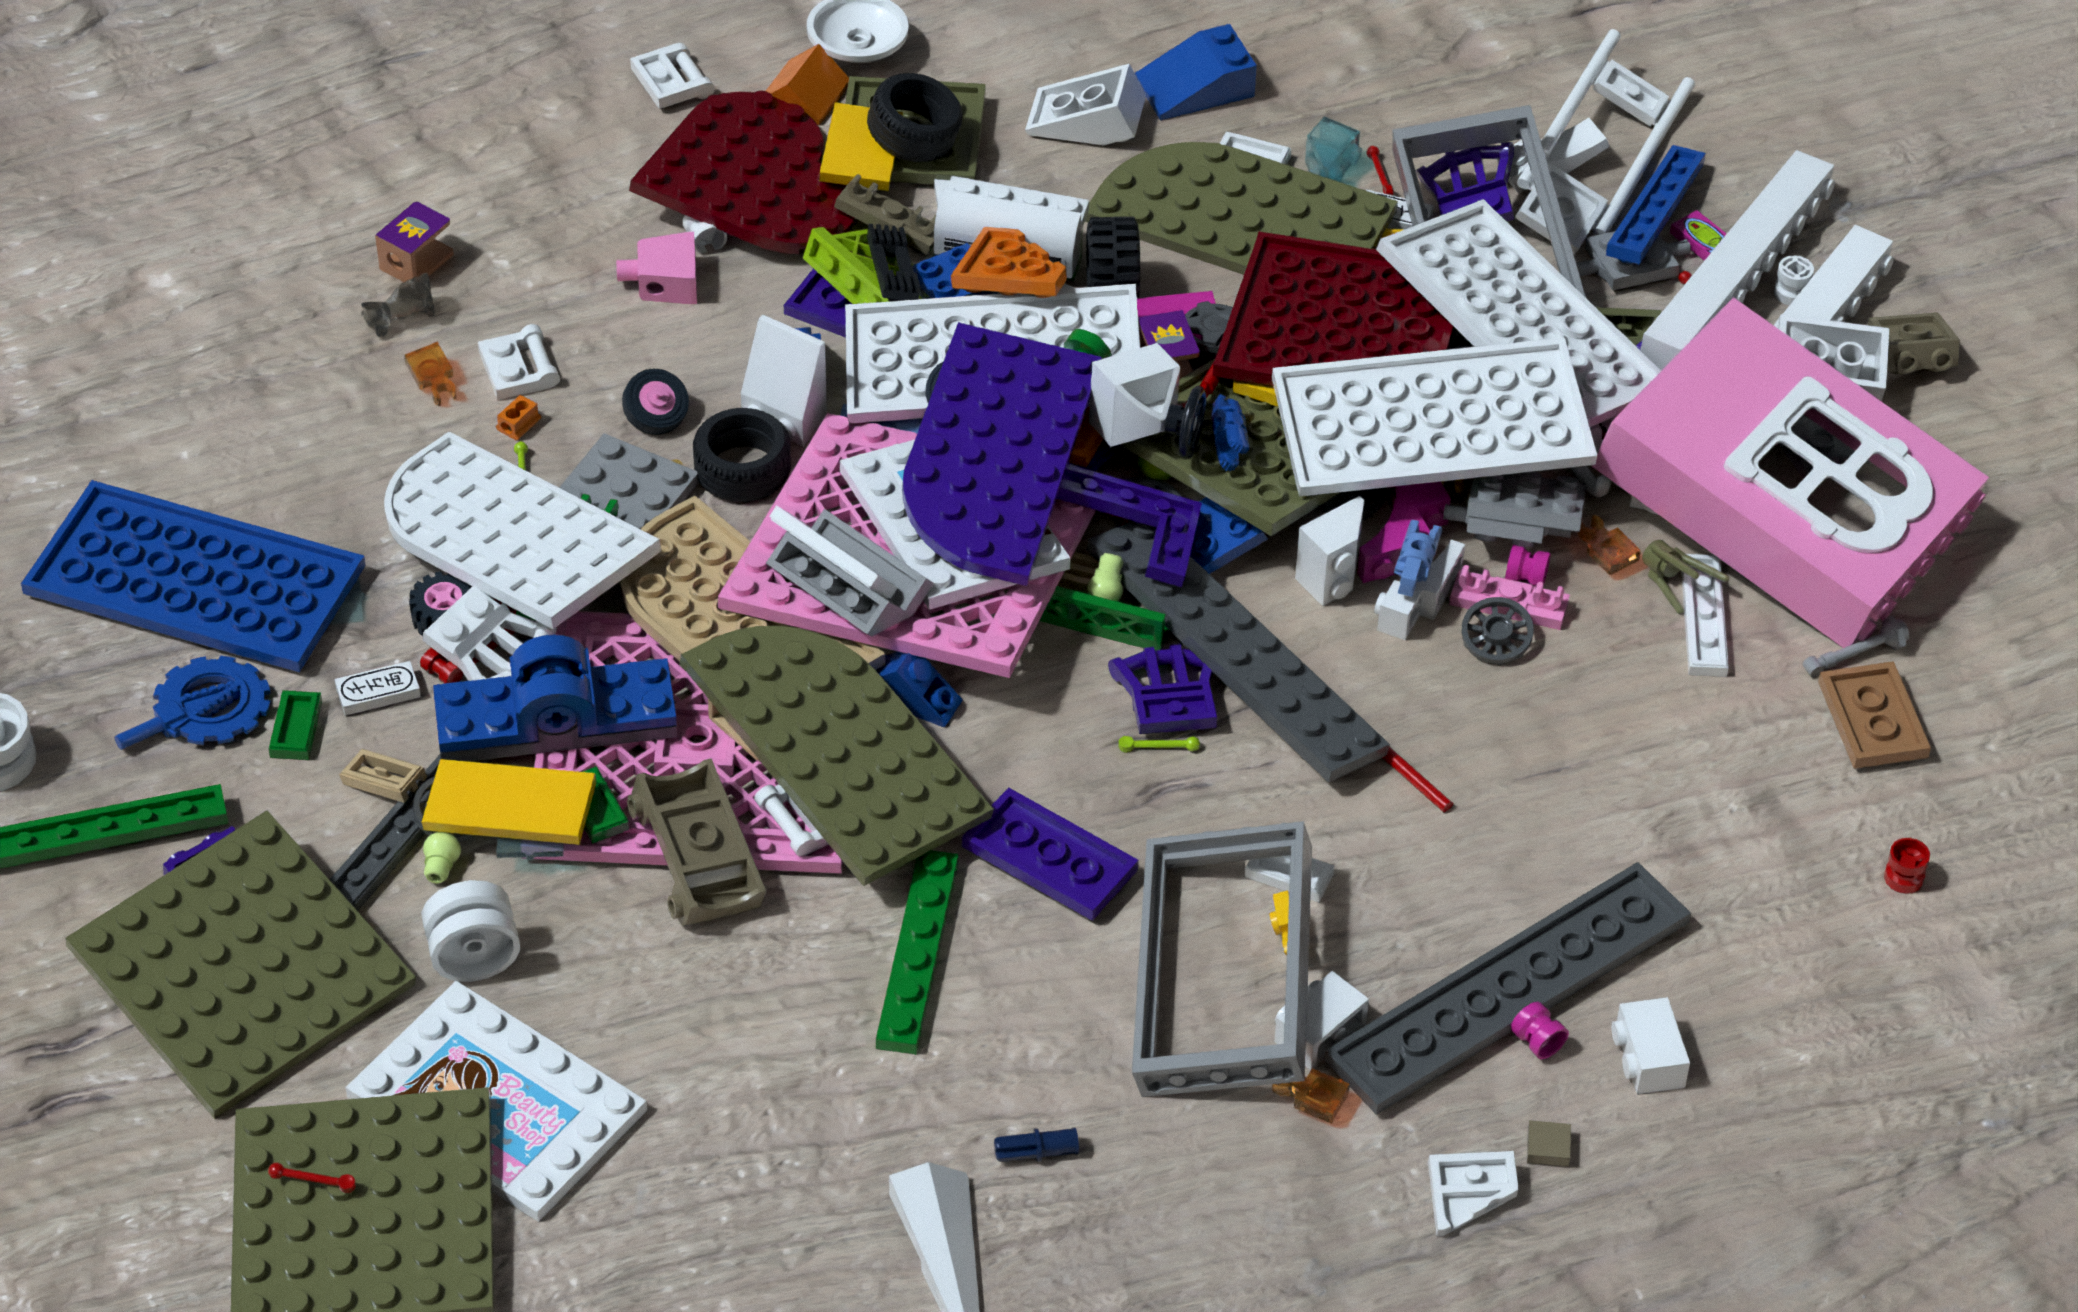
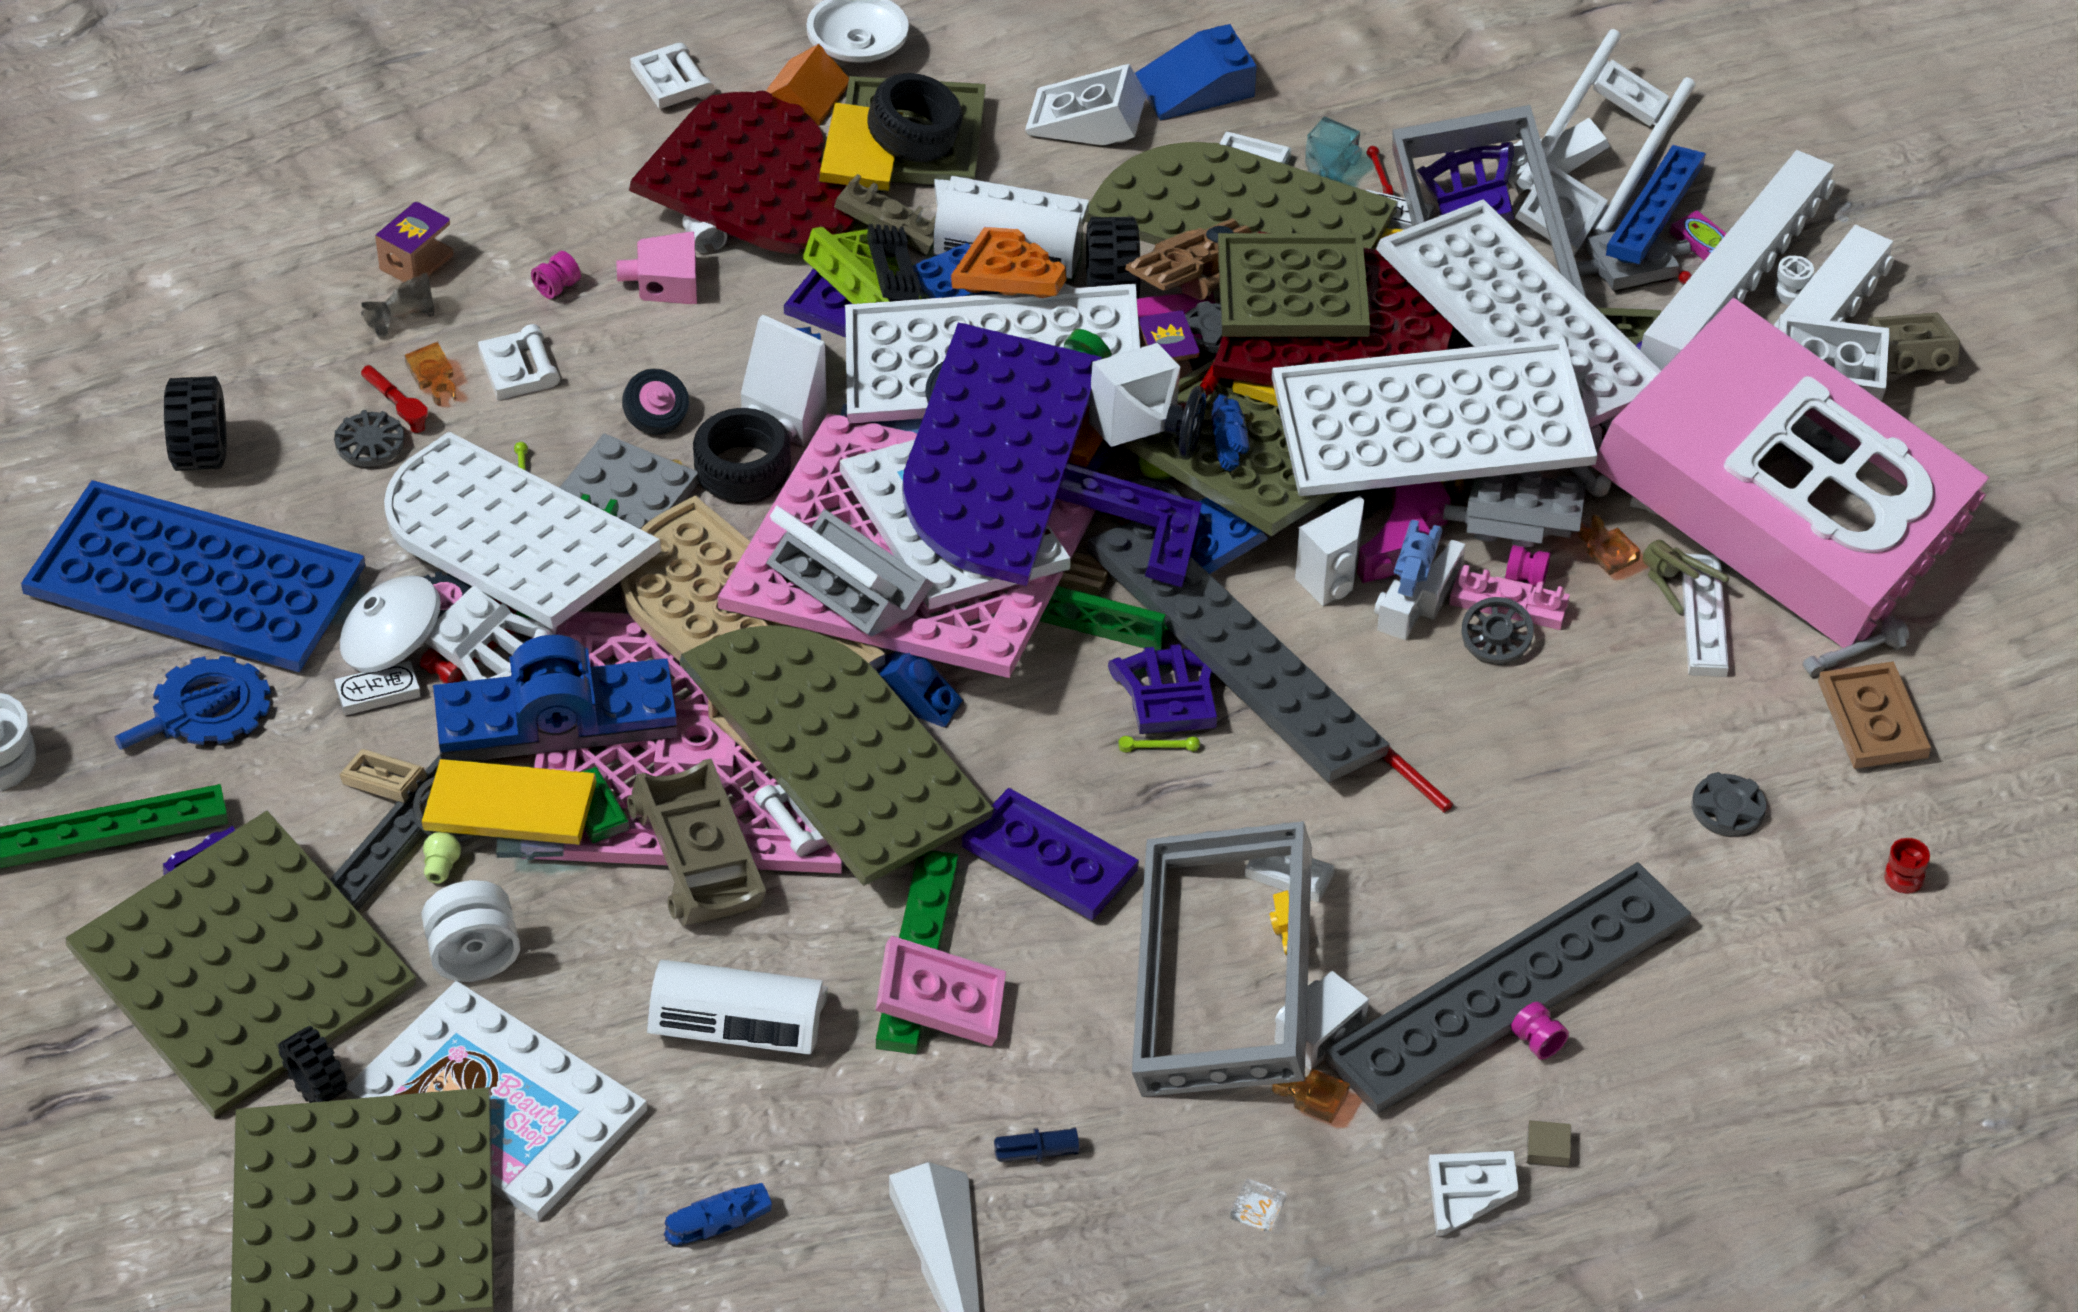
(195, 423): none -> black tyre
(295, 725): green tile -> none
(312, 1066): none -> black tyre
(345, 1183): red hinge -> none
(369, 438): none -> dark grey wheel
(389, 623): none -> white dish
(409, 409): none -> red piece
(519, 416): orange piece -> none
(556, 274): none -> dark pink wheel
(717, 1214): none -> blue hinge
(736, 1006): none -> white brick
(941, 991): none -> bright pink plate
(1107, 578): yellowish green piece -> none
(1184, 259): none -> medium nougat piece
(1258, 1205): none -> clear tile
(1293, 285): none -> olive plate
(1651, 1046): white brick -> none
(1729, 800): none -> dark grey wheel

